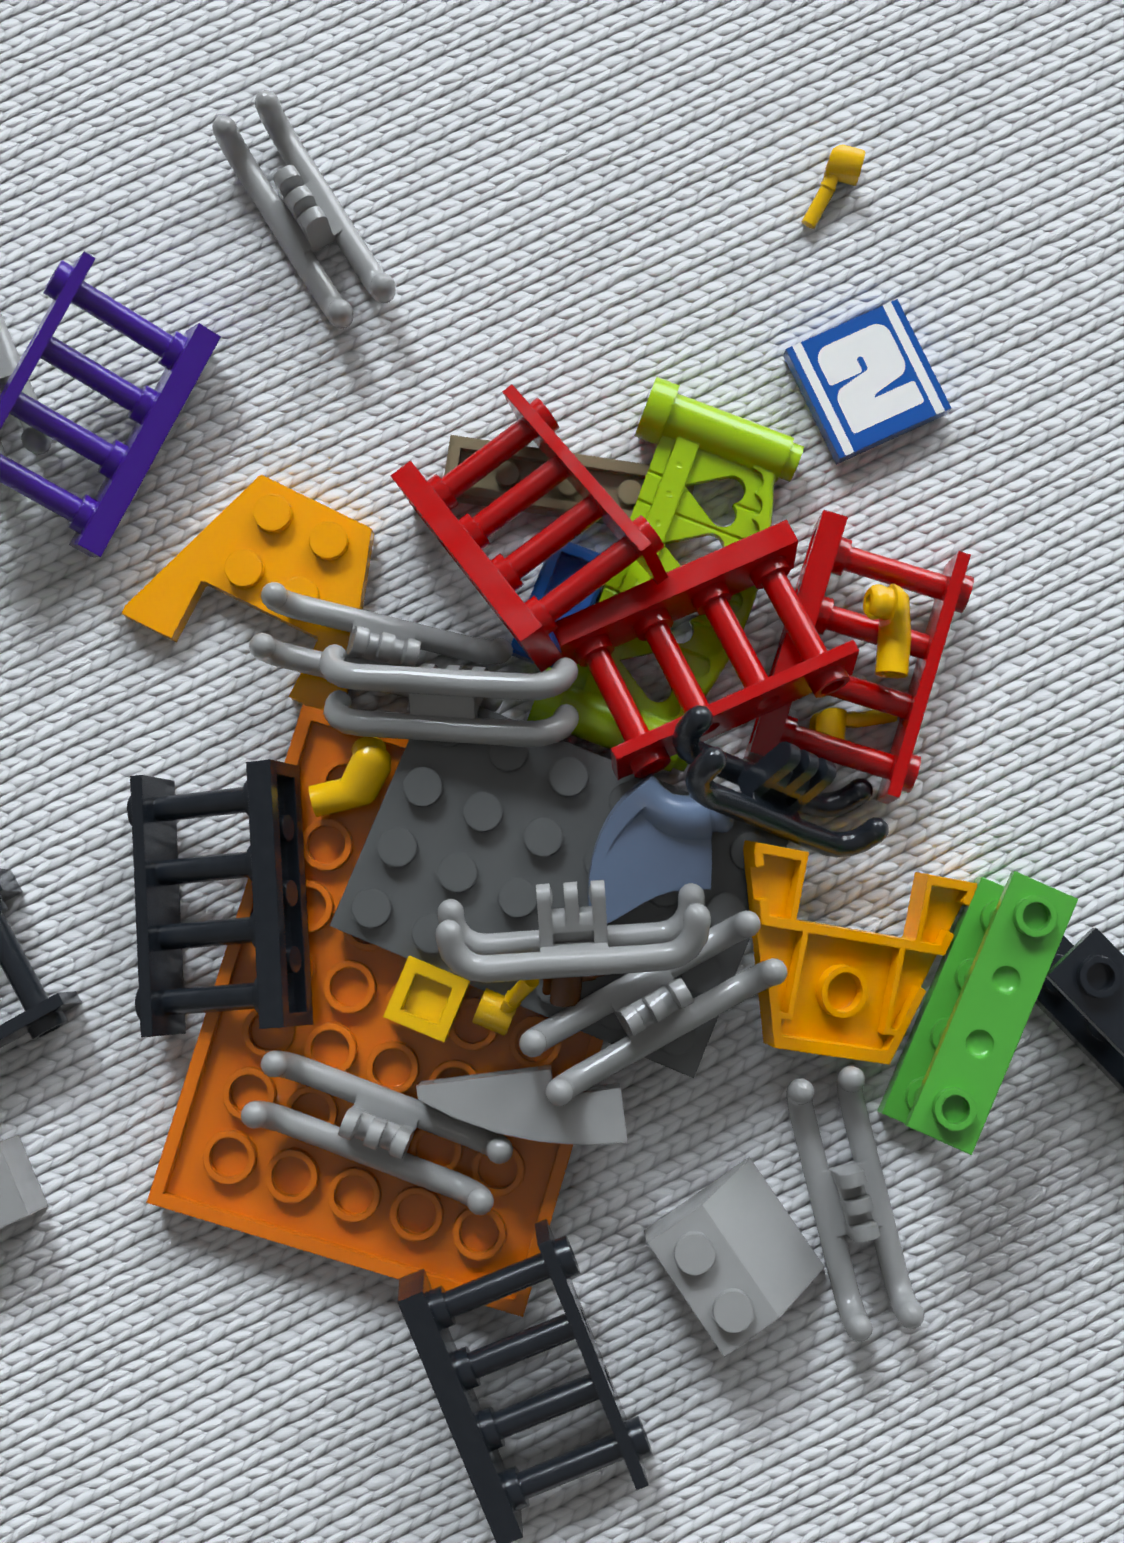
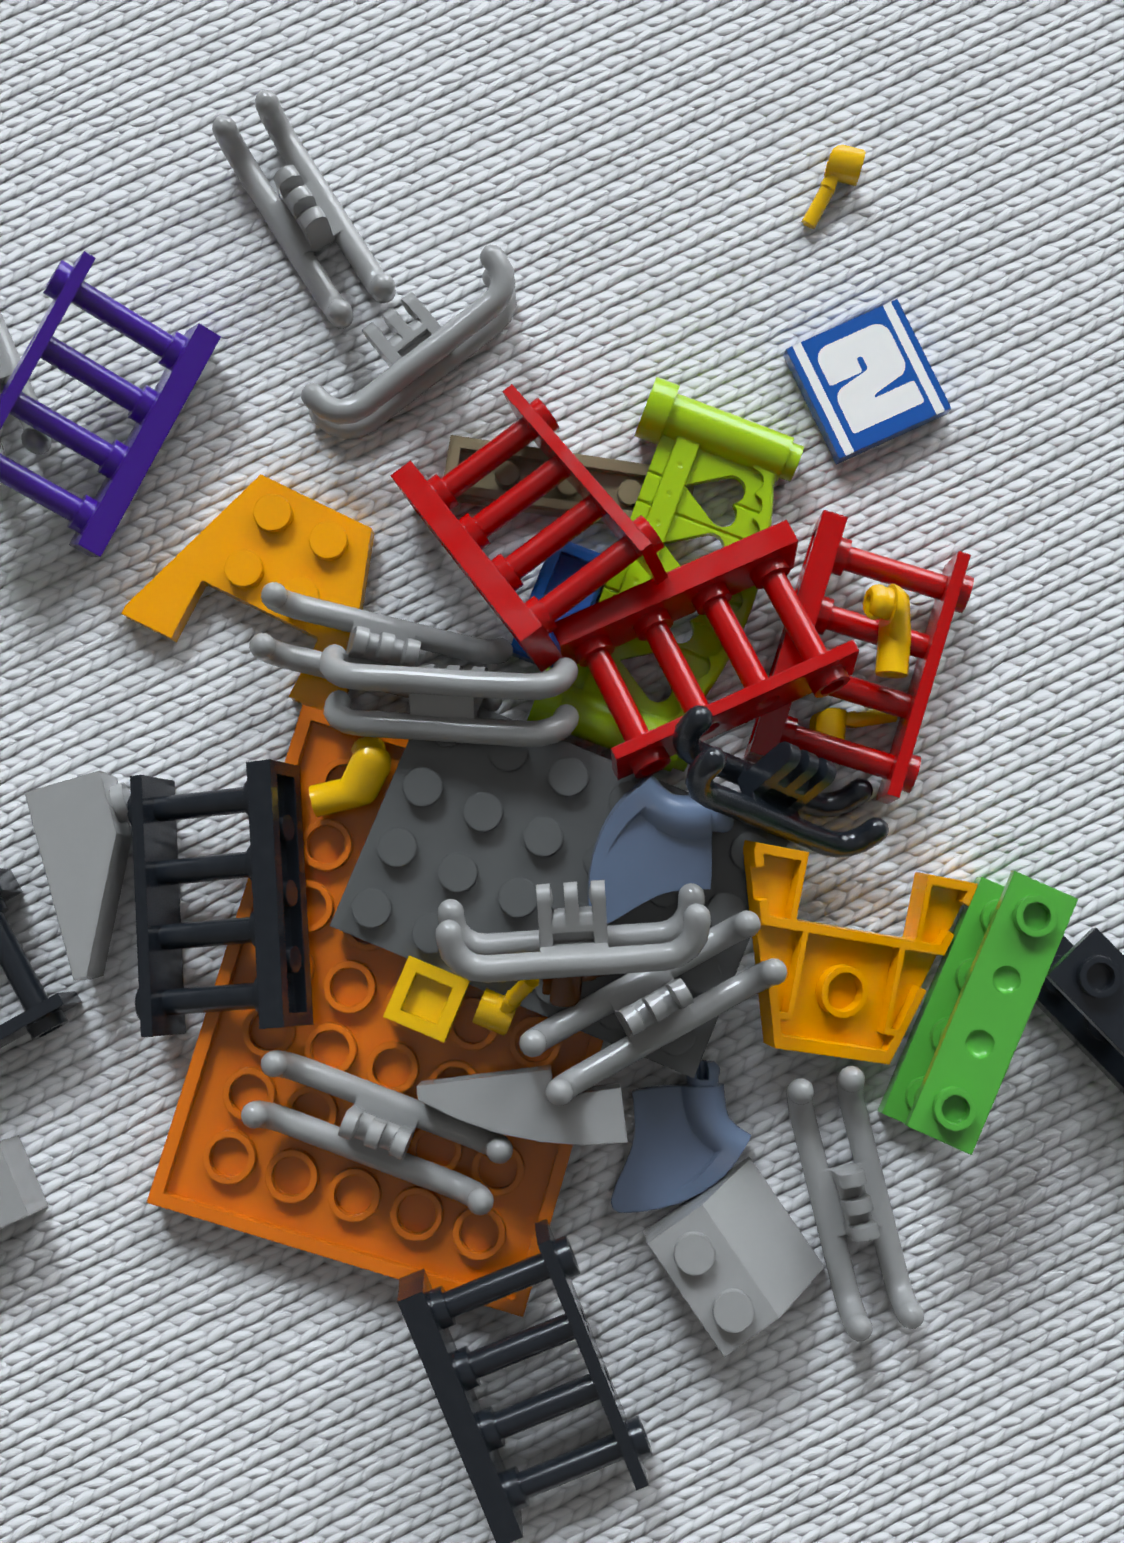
(85, 857): none -> light grey slope
(418, 353): none -> light grey piece
(678, 1143): none -> sand blue arm

